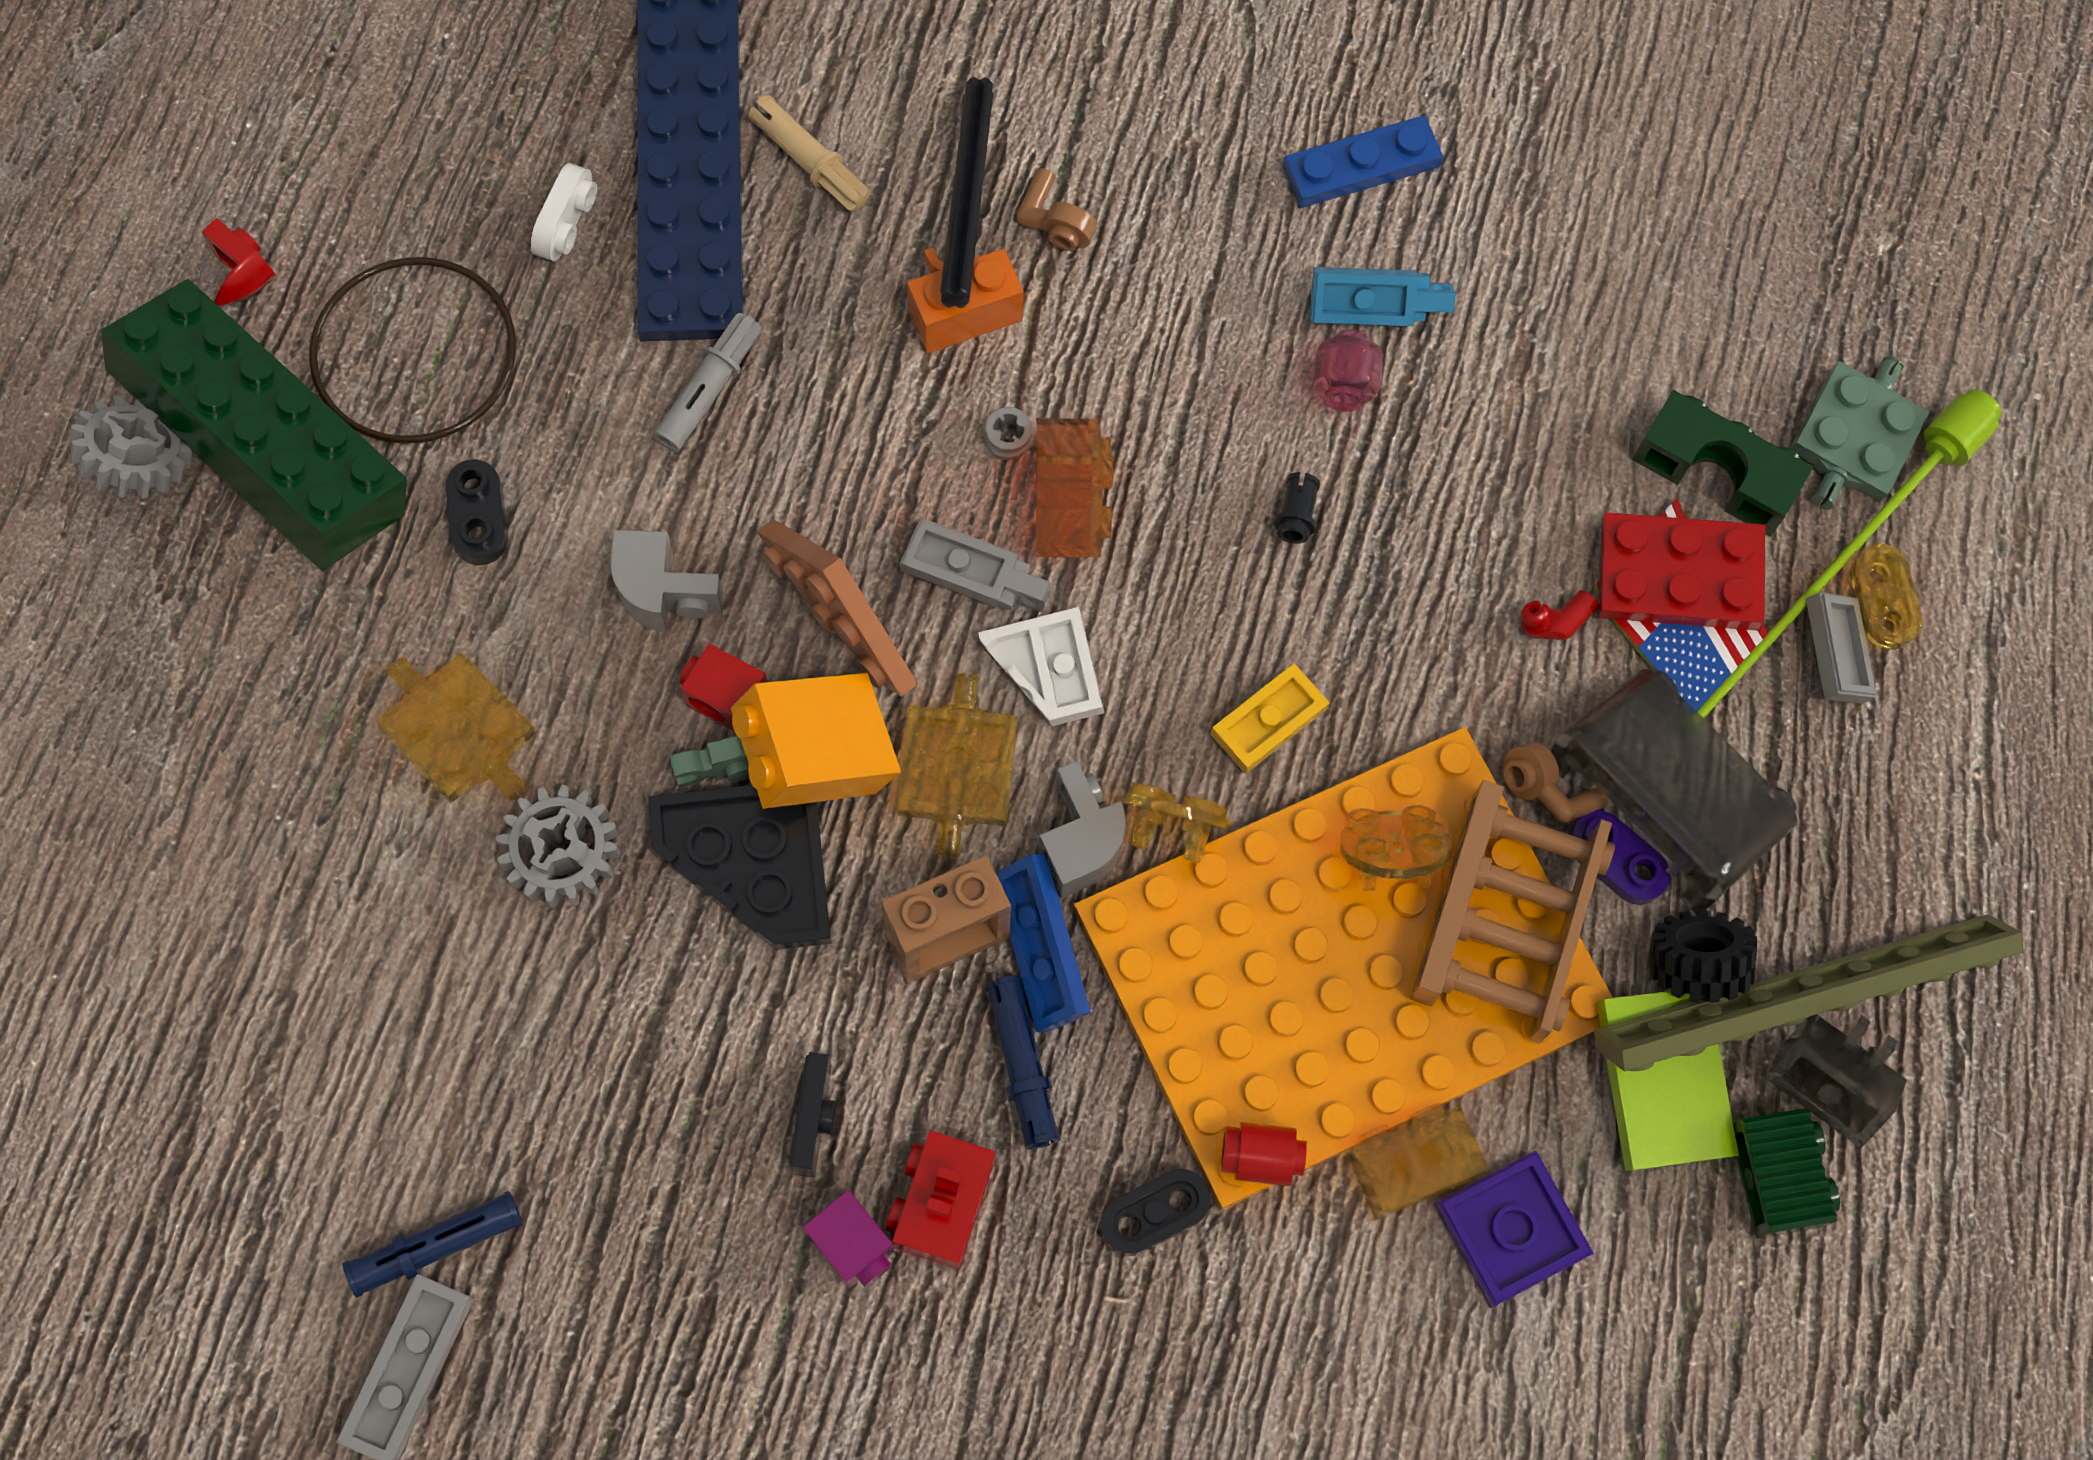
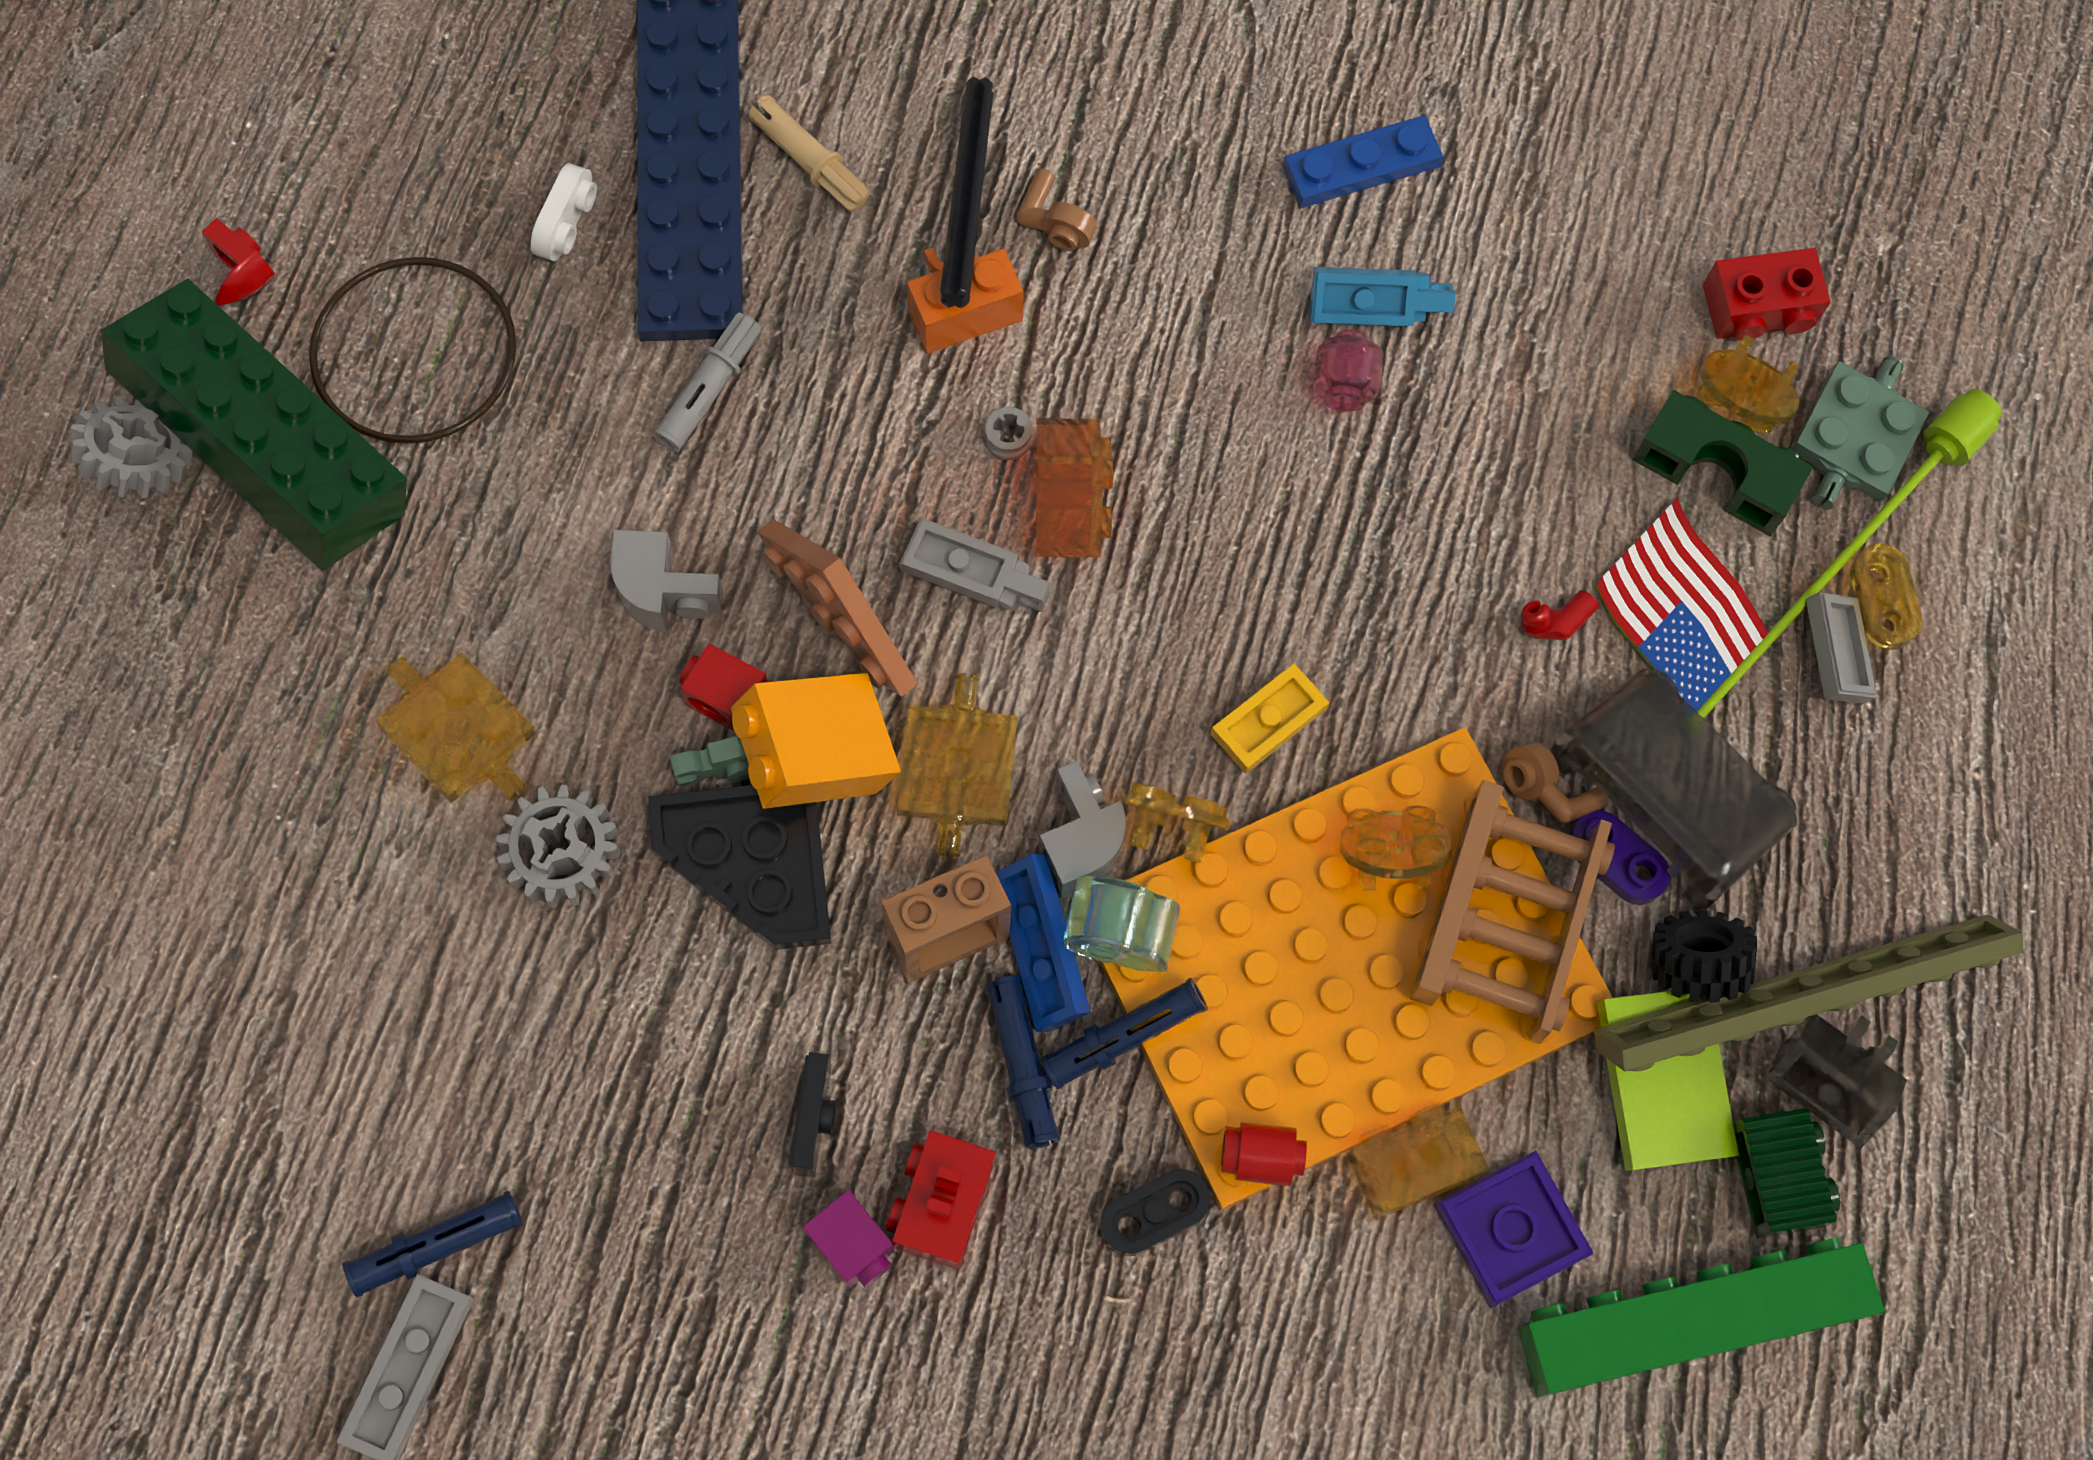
(474, 509): black plate -> none
(1049, 664): white wing -> none
(1065, 1063): none -> dark blue pin
(1121, 924): none -> clear light blue piece
(1296, 520): black pin -> none
(1682, 571): red plate -> none
(1700, 1318): none -> green brick
(1749, 387): none -> clear yellow plate
(1766, 294): none -> red brick

